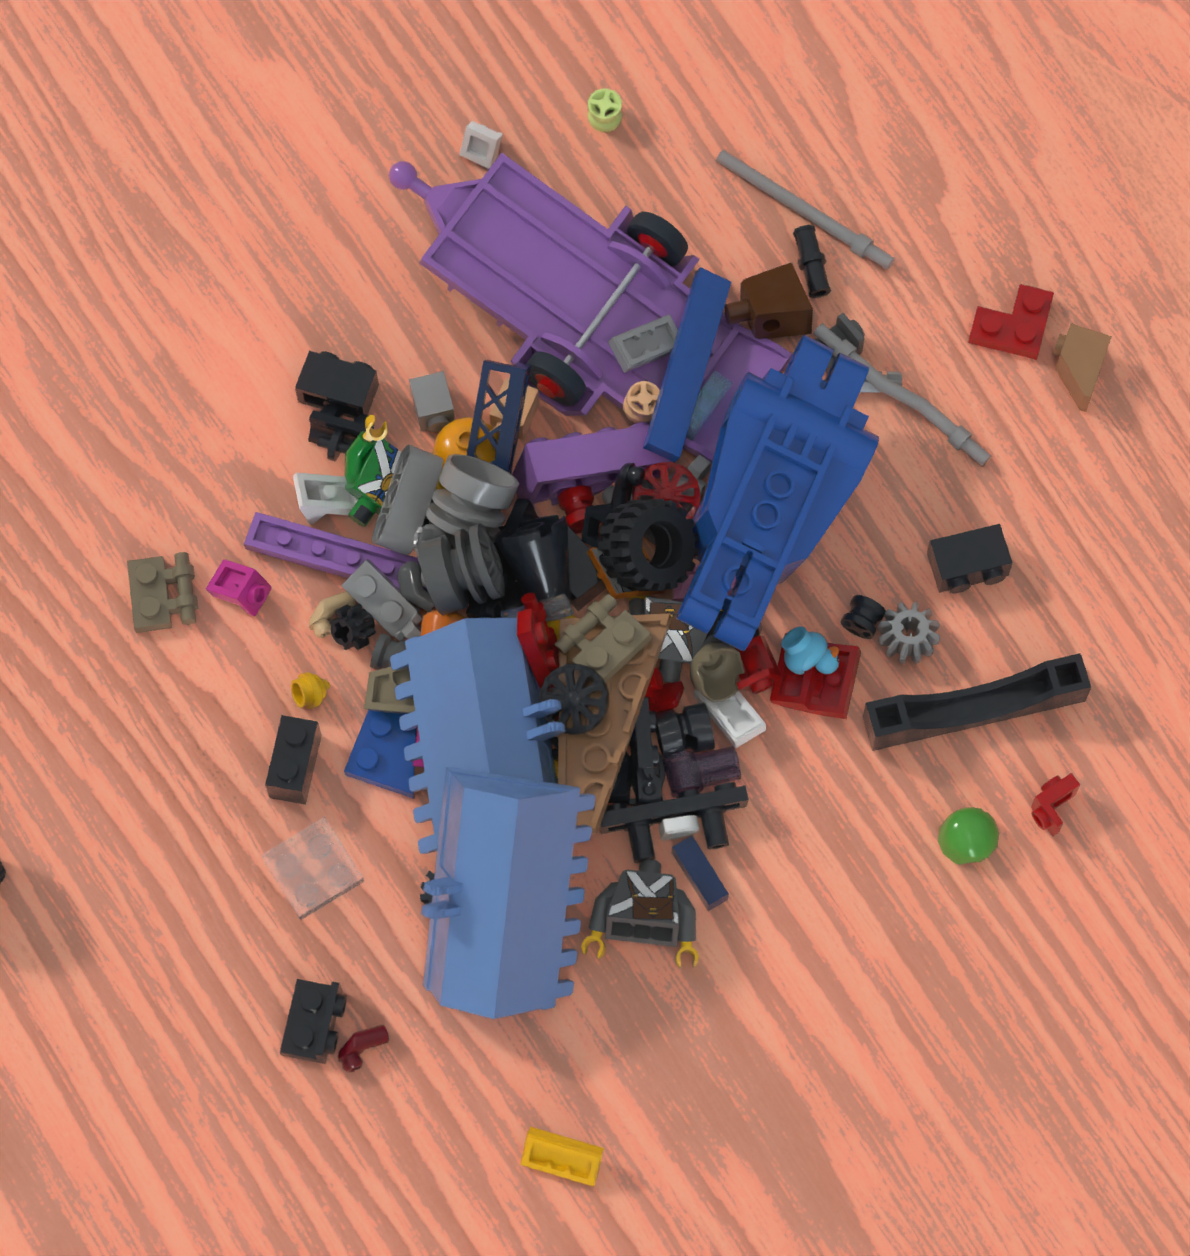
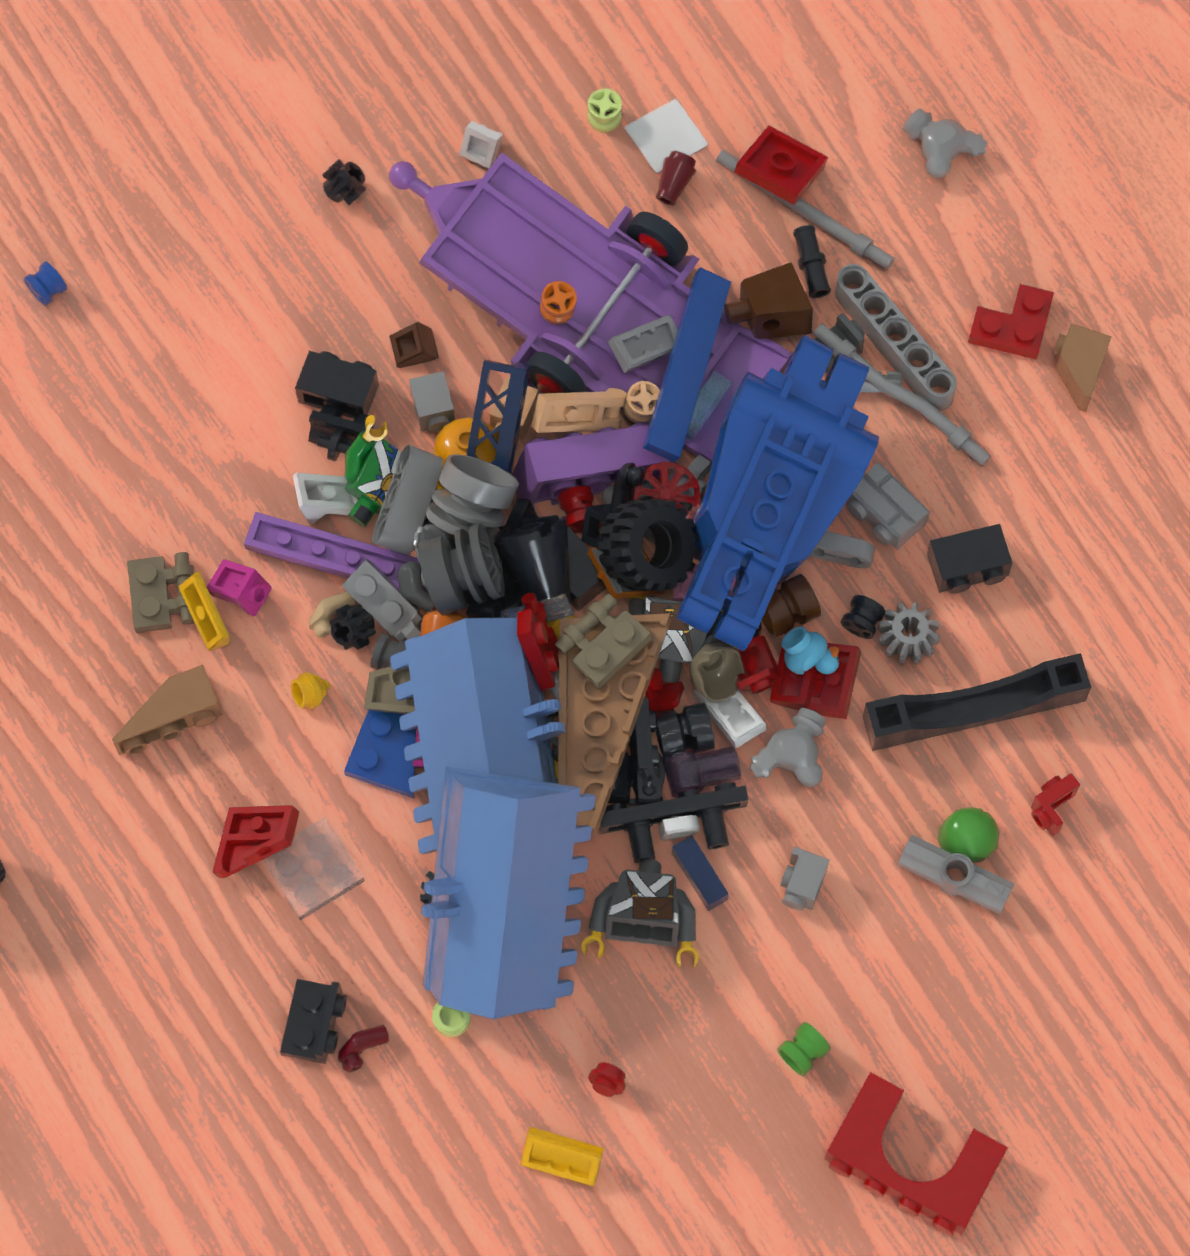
(45, 283): none -> blue wheel
(175, 706): none -> medium nougat slope
(204, 612): none -> yellow slope
(253, 835): none -> red wing
(293, 759): black brick -> none
(344, 182): none -> black gear
(413, 345): none -> reddish brown slope
(450, 1021): none -> yellowish green tile
(561, 295): none -> orange wheel
(576, 698): black wheel -> none
(578, 411): none -> light nougat plate
(607, 1079): none -> red plate
(665, 131): none -> white sticker
(675, 176): none -> dark red cone
(781, 164): none -> red plate
(789, 605): none -> reddish brown wheel
(794, 750): none -> light grey animal
(804, 879): none -> light grey brick
(807, 1045): none -> bright green wheel
(844, 550): none -> light grey beam
(887, 507): none -> light grey brick
(894, 322): none -> light grey beam
(942, 141): none -> light grey animal
(945, 1200): none -> red arch
(978, 886): none -> light grey piece

